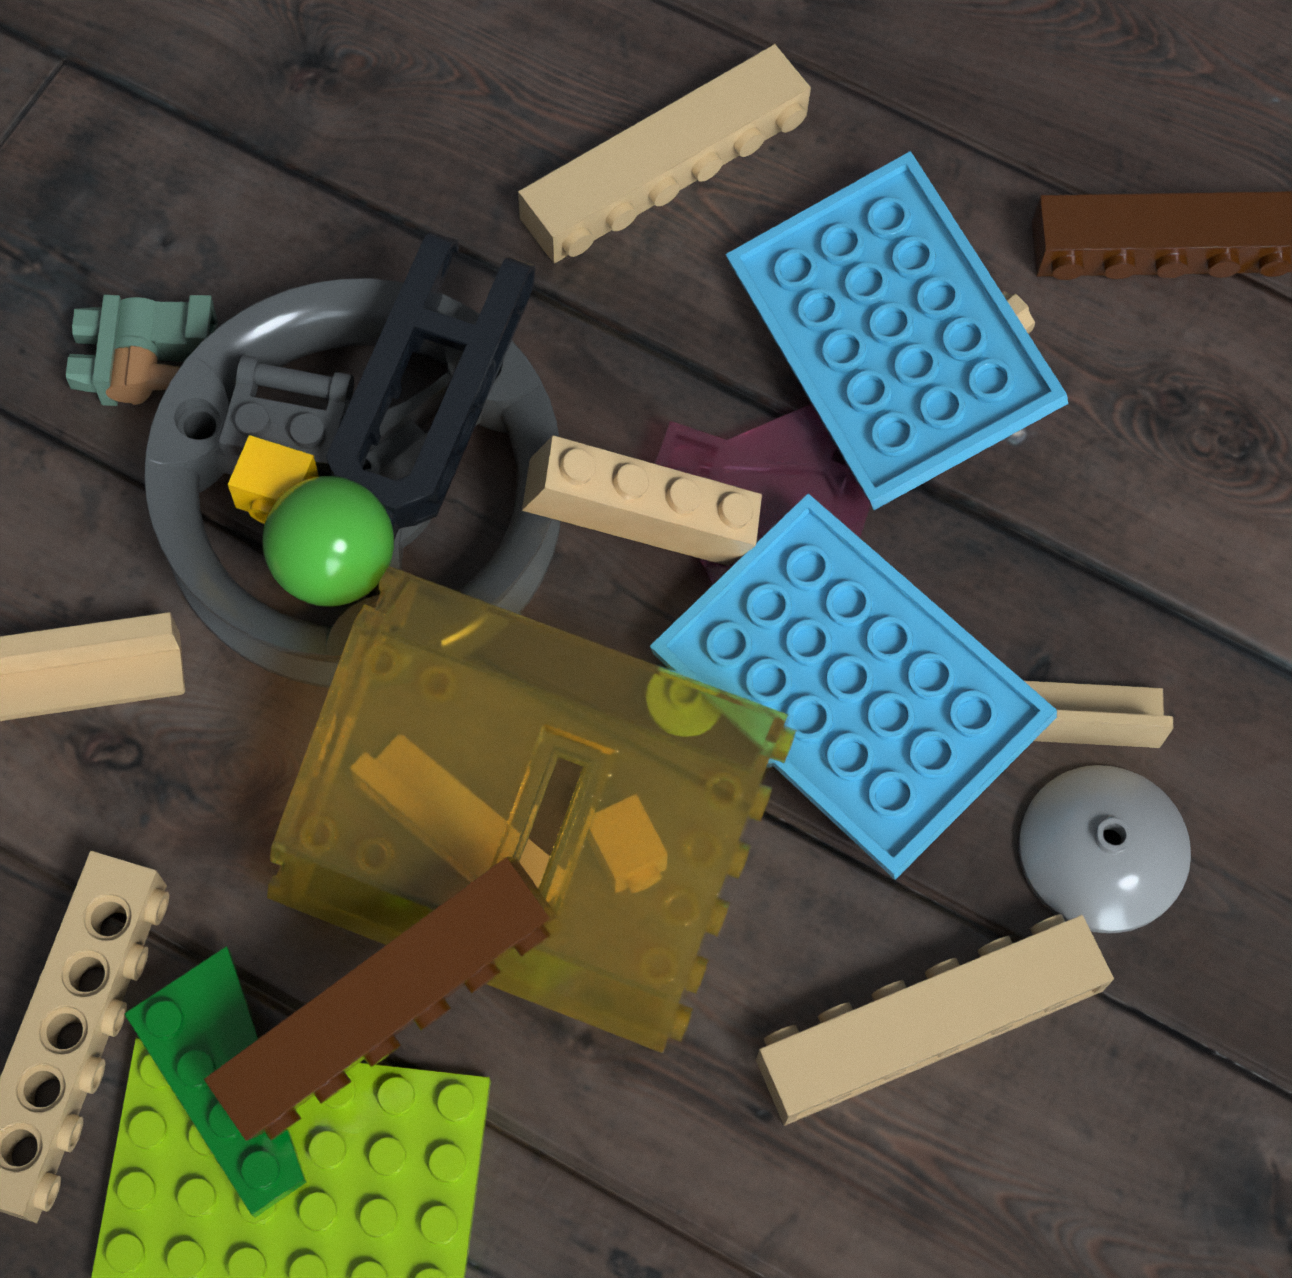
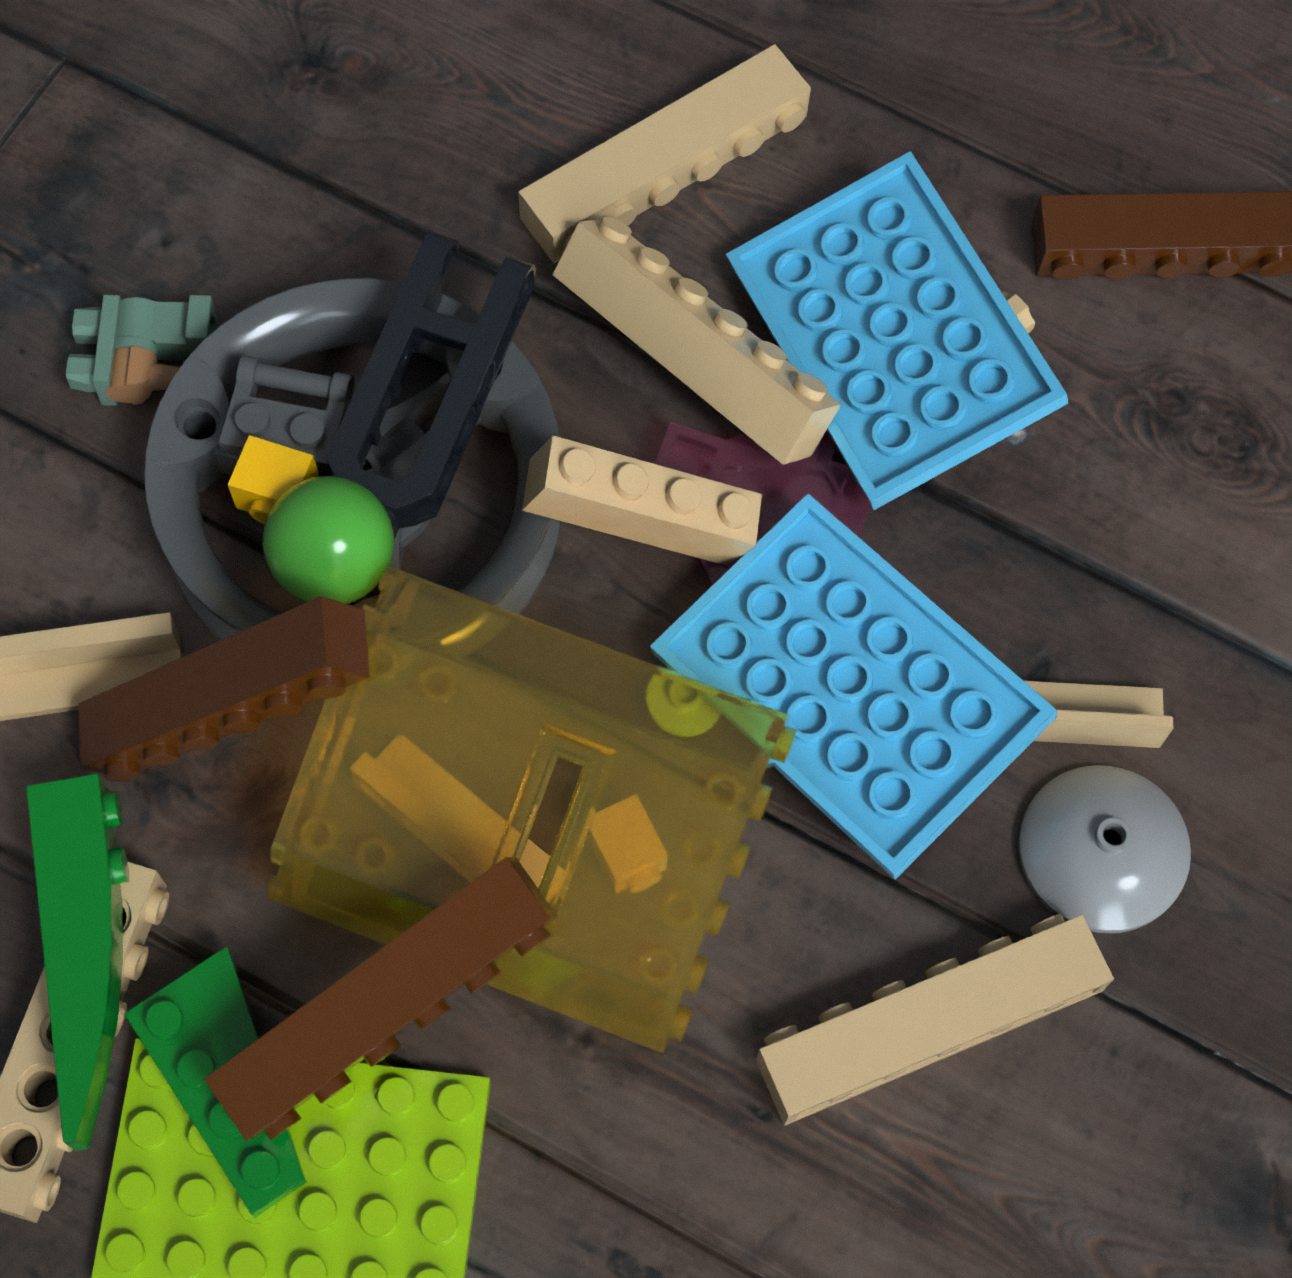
(81, 936): none -> green slope
(224, 689): none -> reddish brown brick
(697, 339): none -> tan brick

